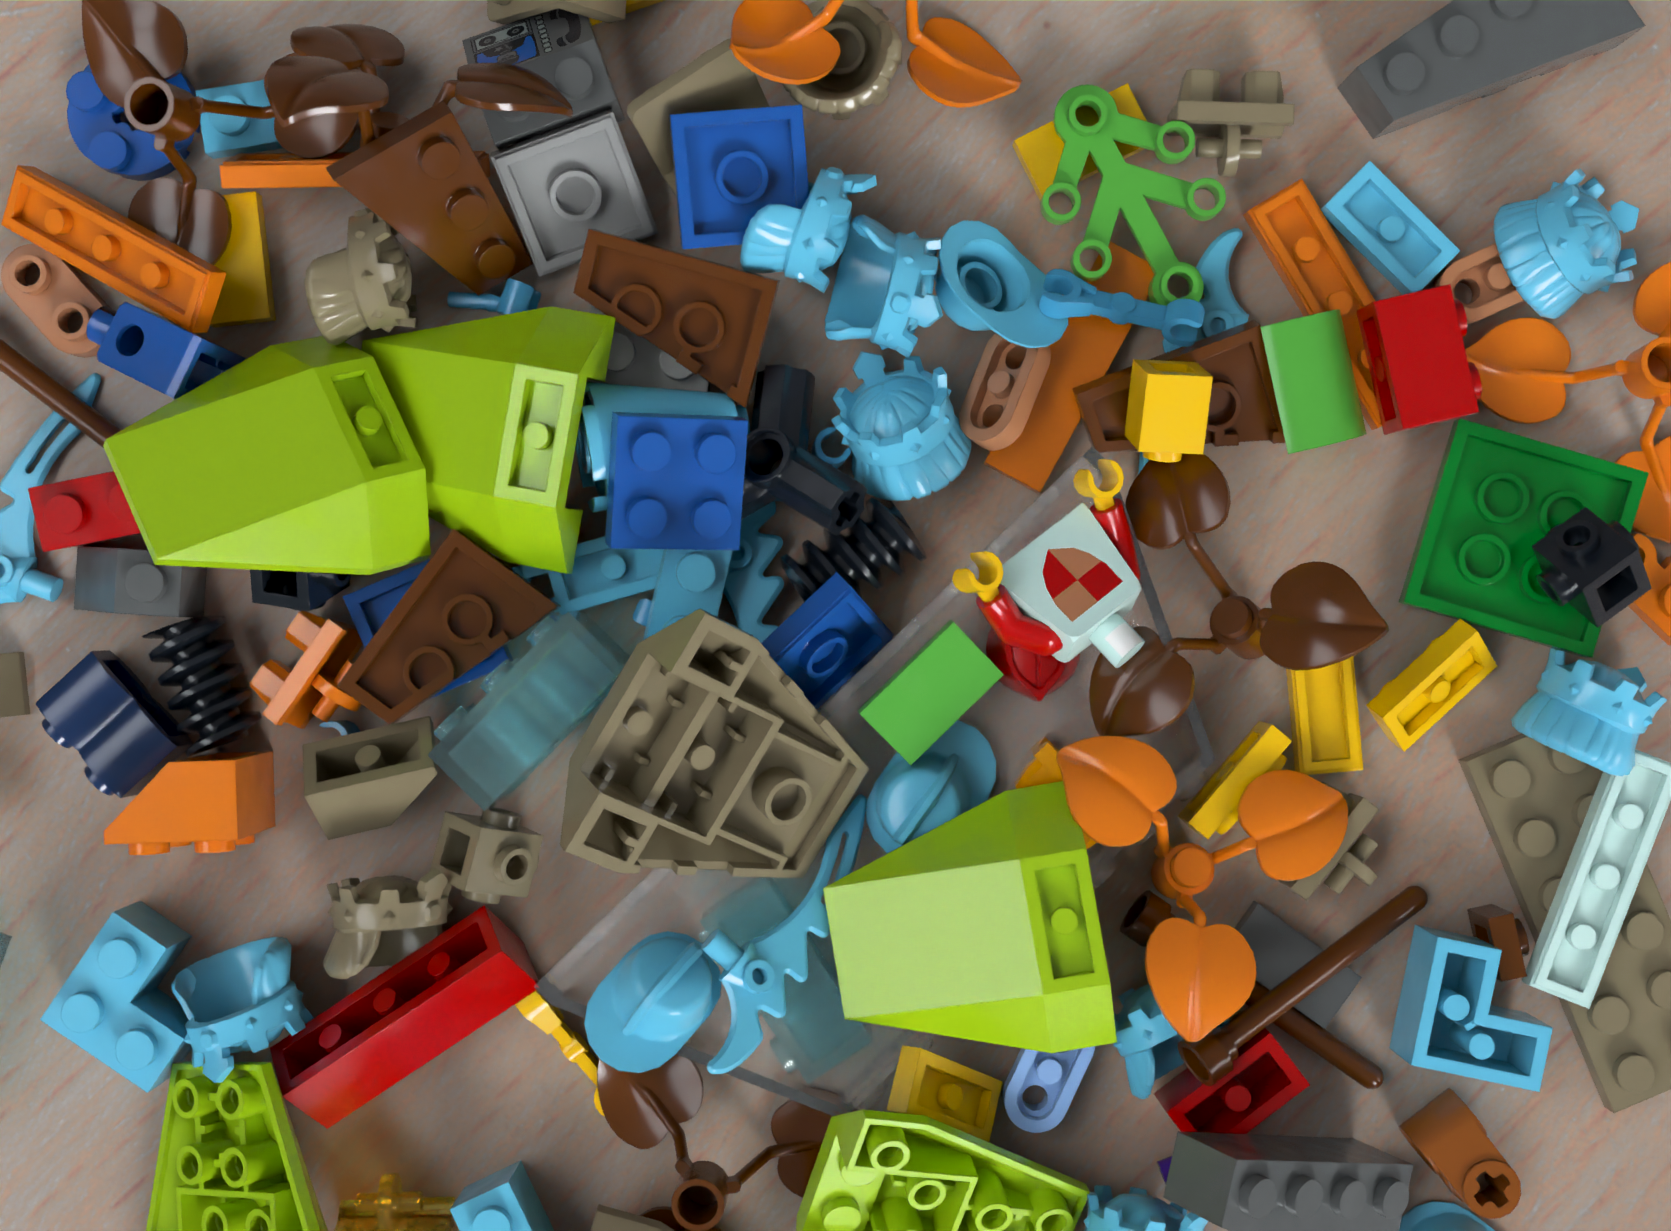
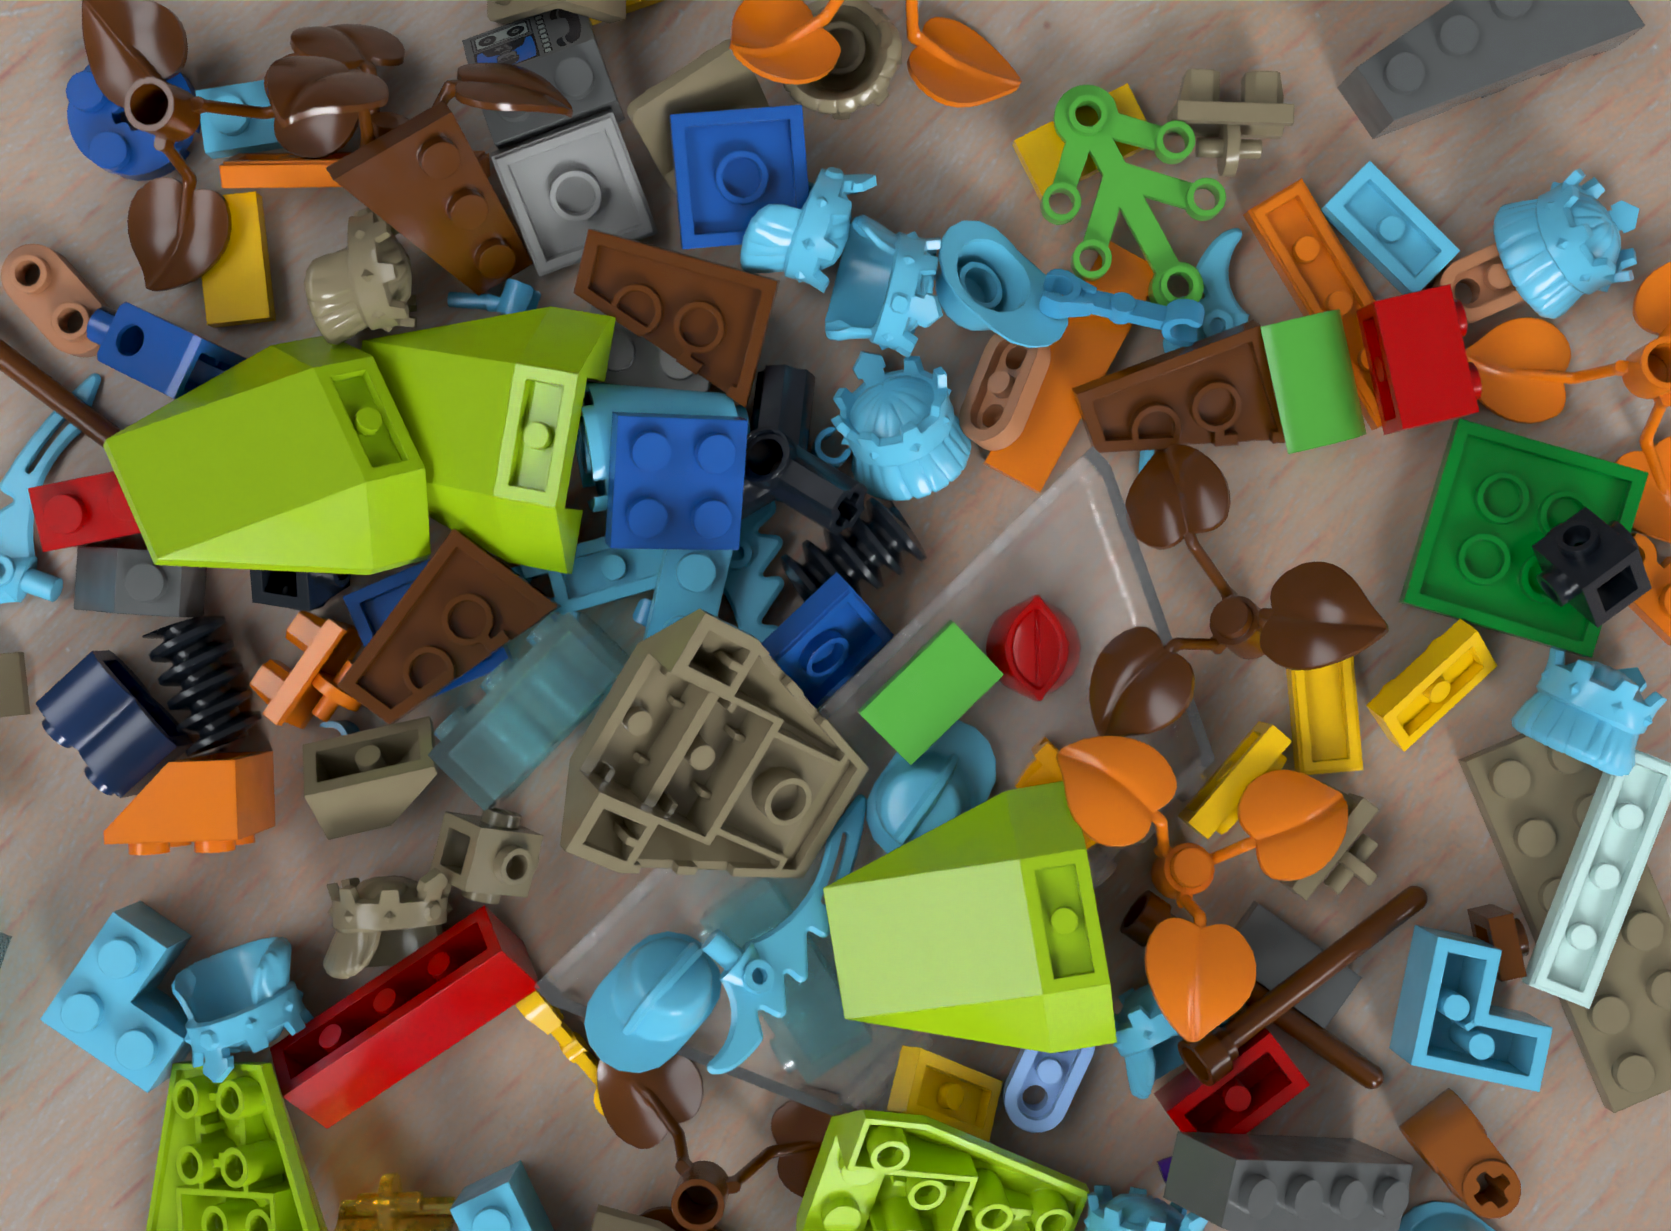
(113, 249): orange tile -> none
(1067, 582): torso -> none
(1168, 408): yellow brick -> none

